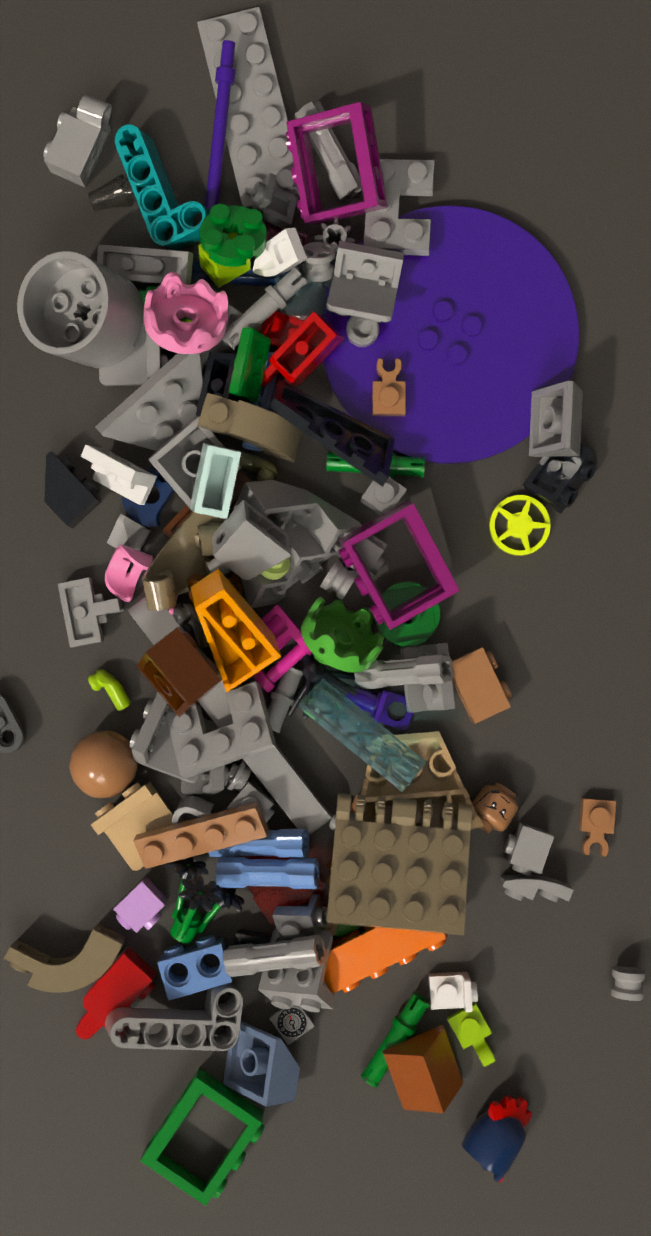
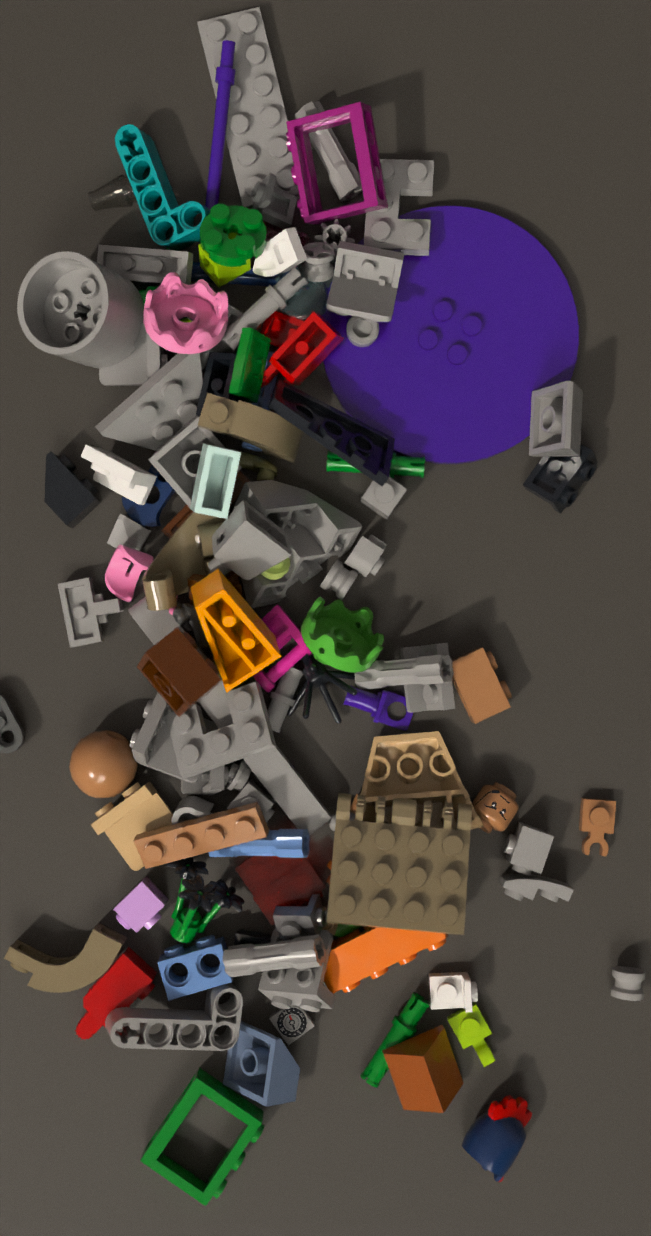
(79, 140): light grey hinge -> none
(112, 686): lime arm -> none
(243, 872): medium blue axle -> none
(362, 734): clear light blue fence -> none
(388, 394): medium nougat plate -> none
(421, 625): green plate -> none
(445, 584): magenta window -> none
(520, 525): neon yellow wheel -> none

